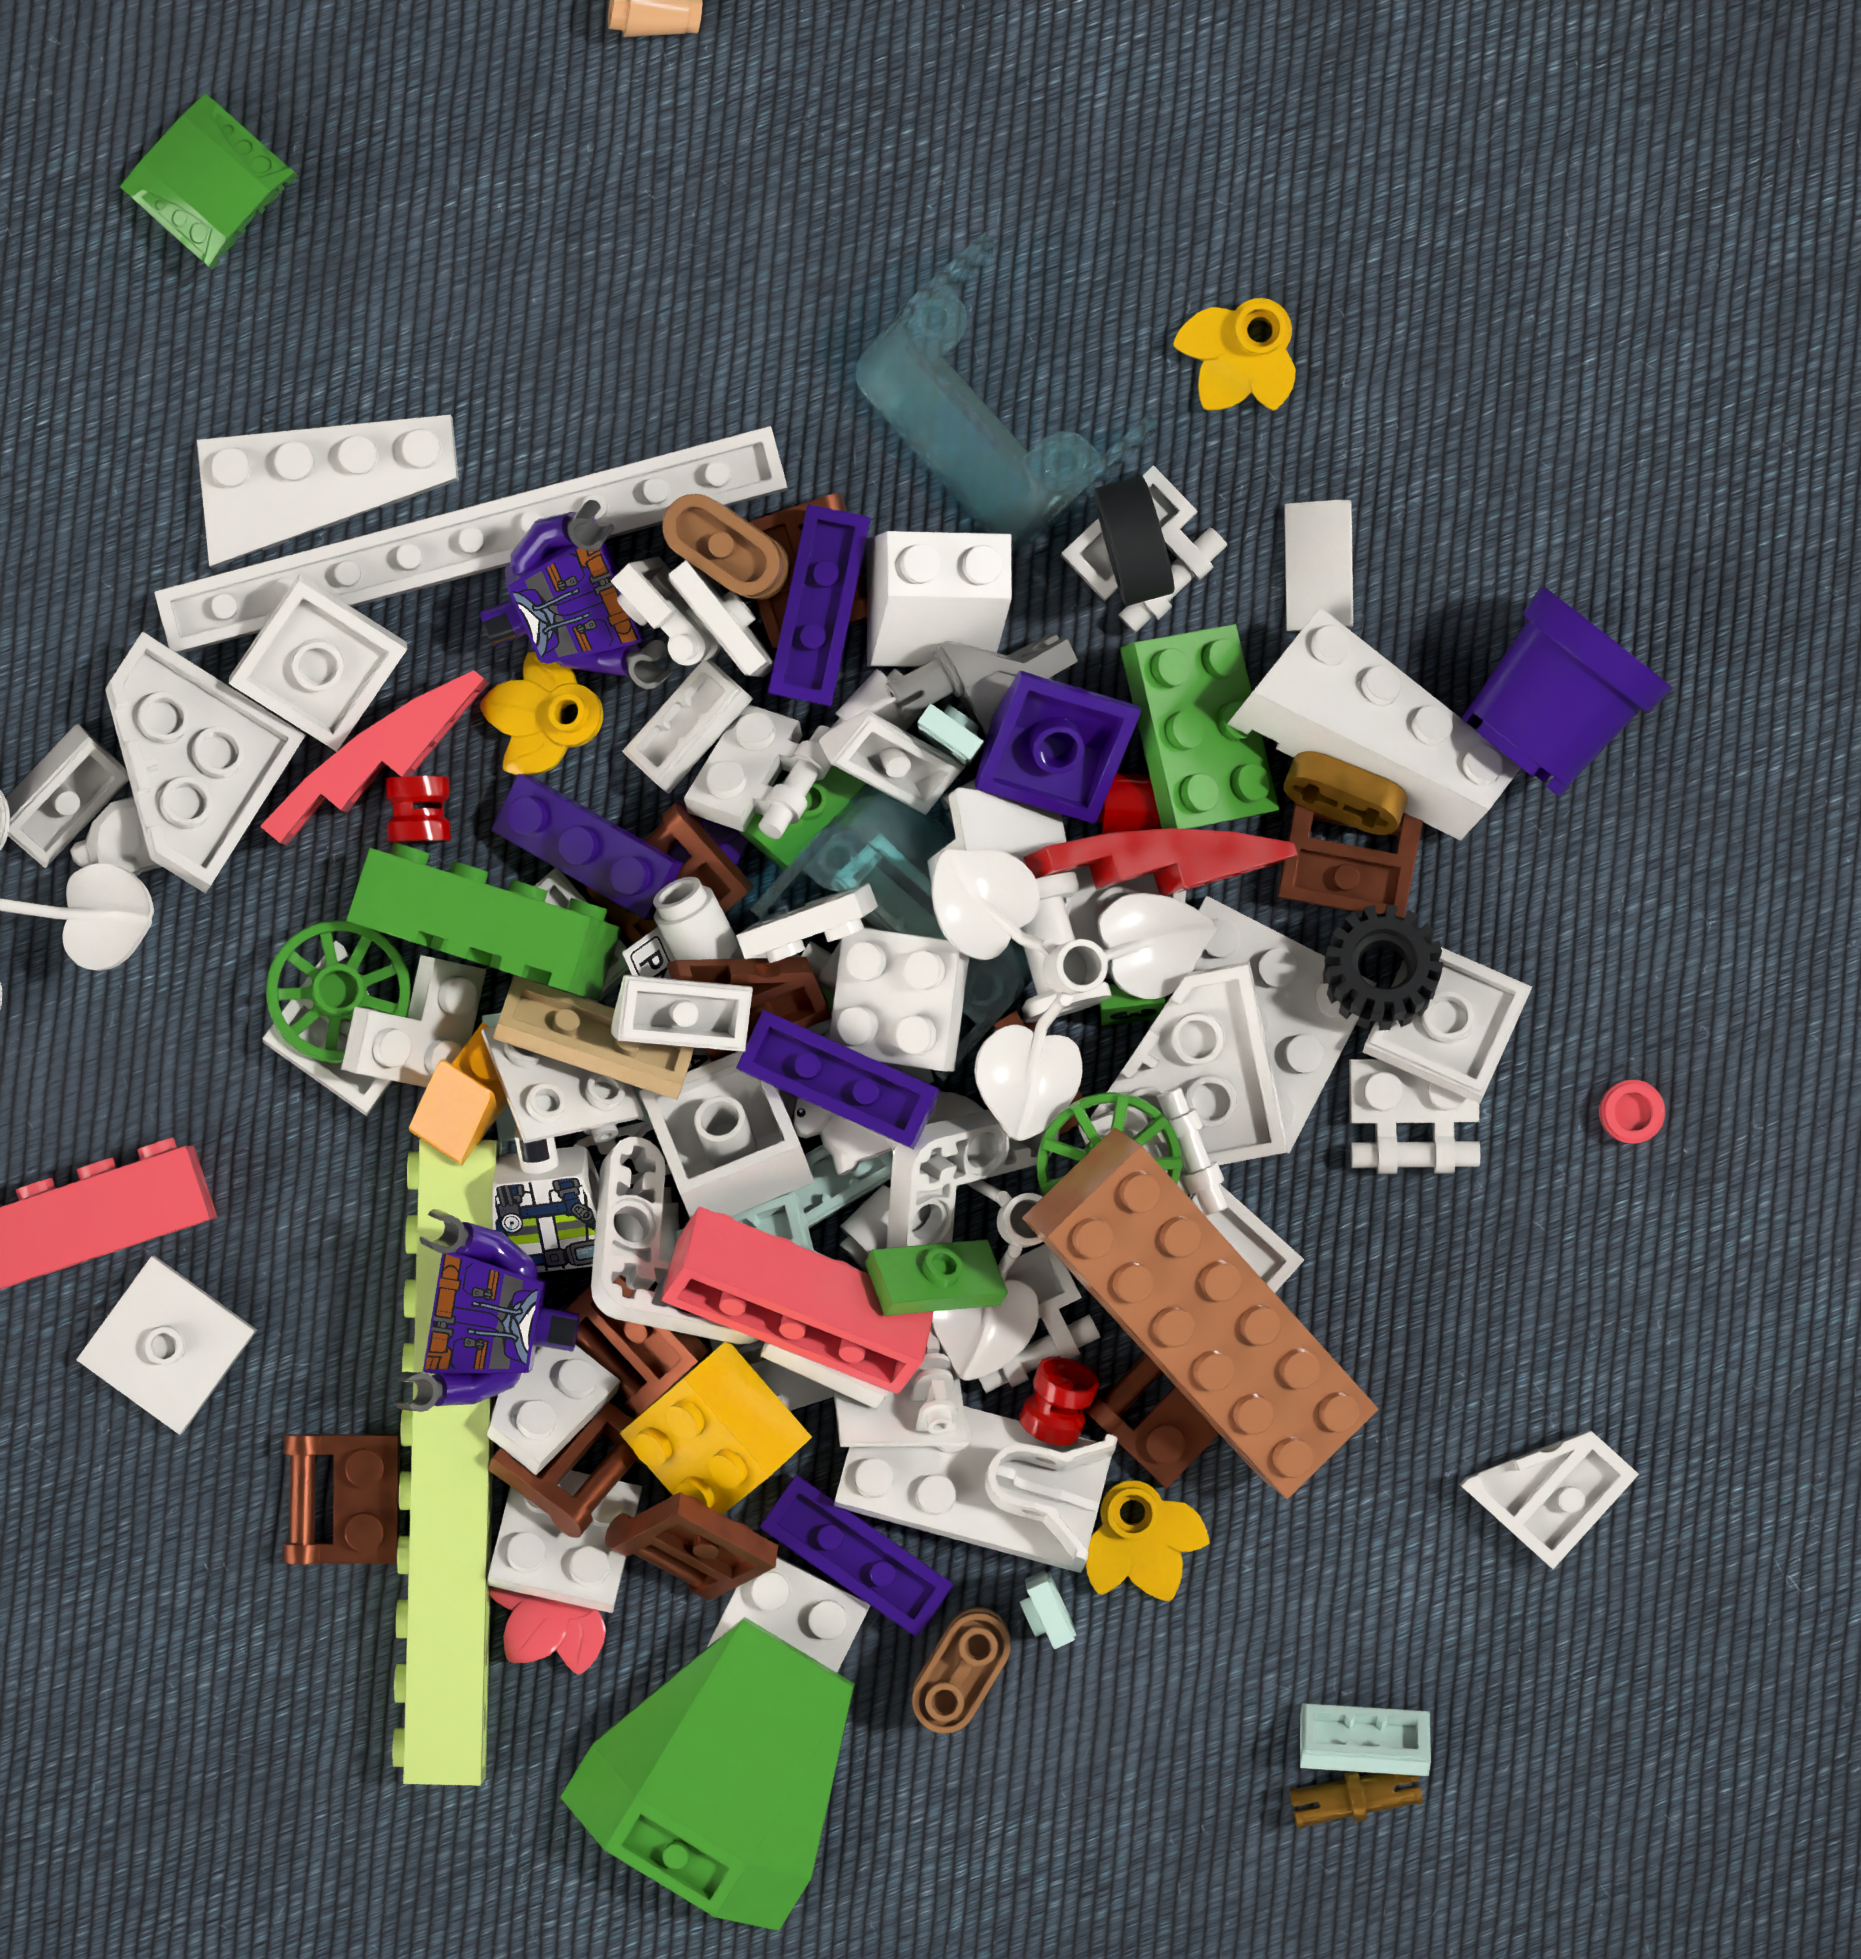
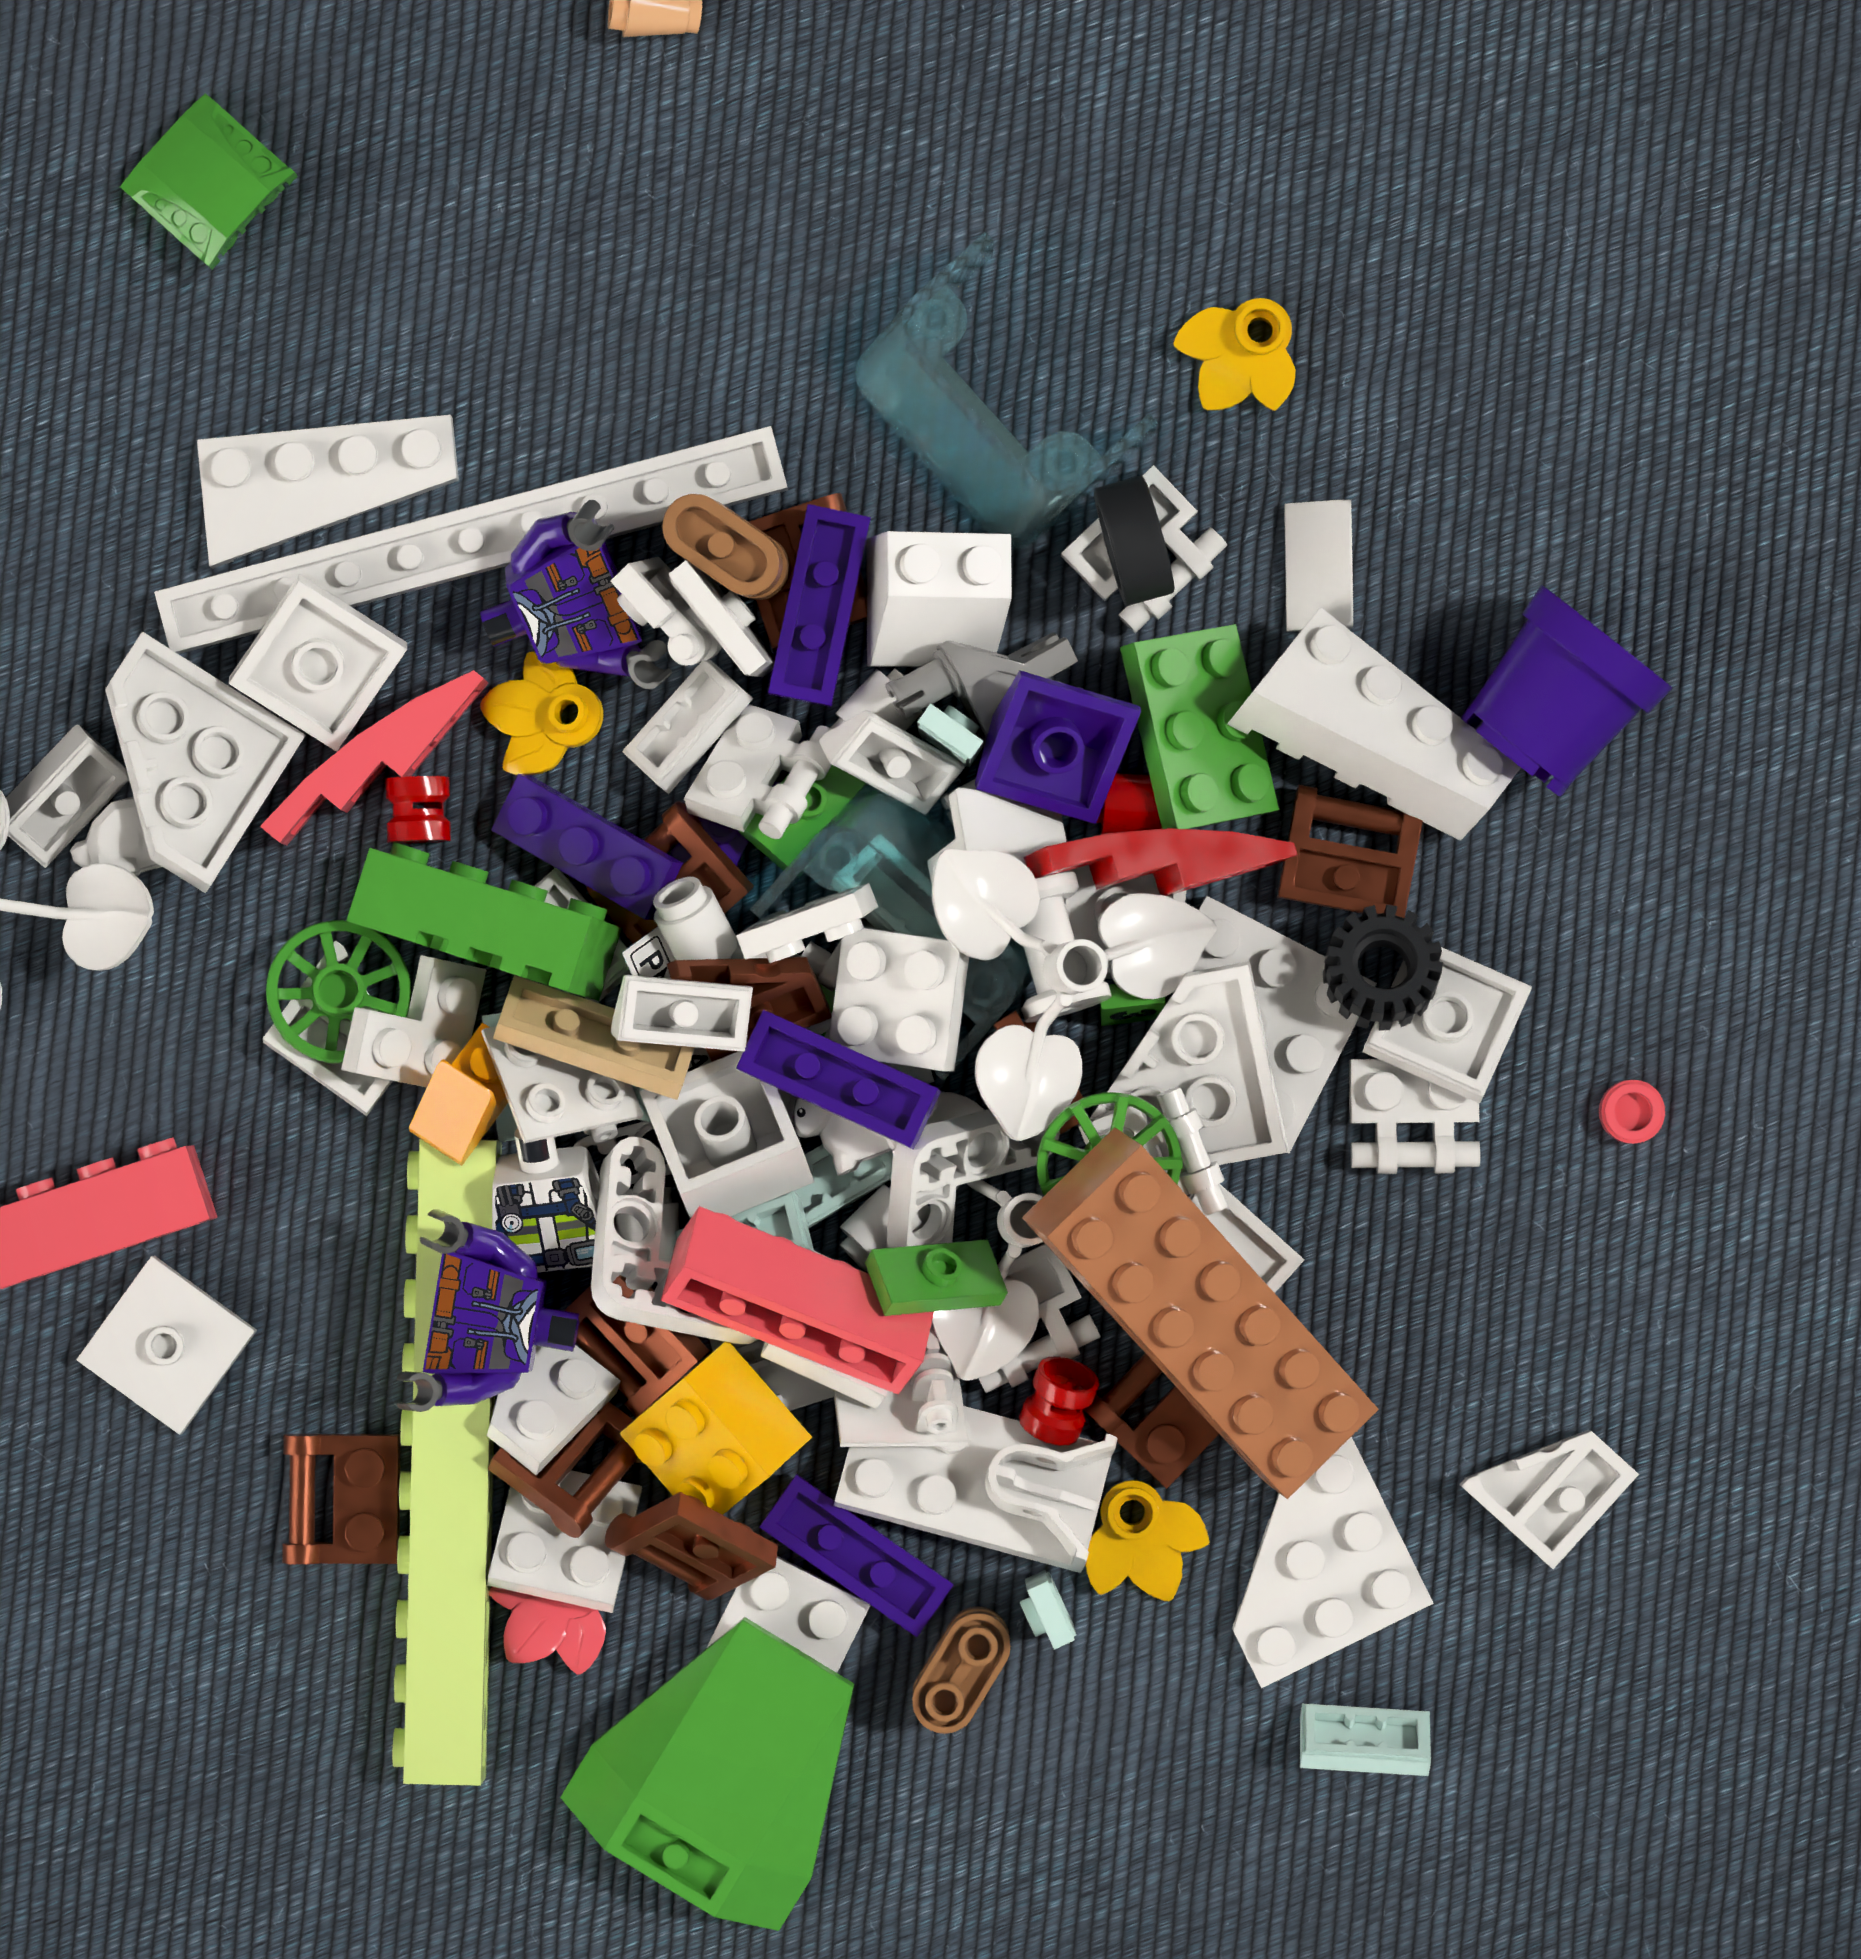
(1325, 1572): none -> white plate
(1345, 793): pearl gold beam -> none
(1353, 1797): pearl gold pin -> none

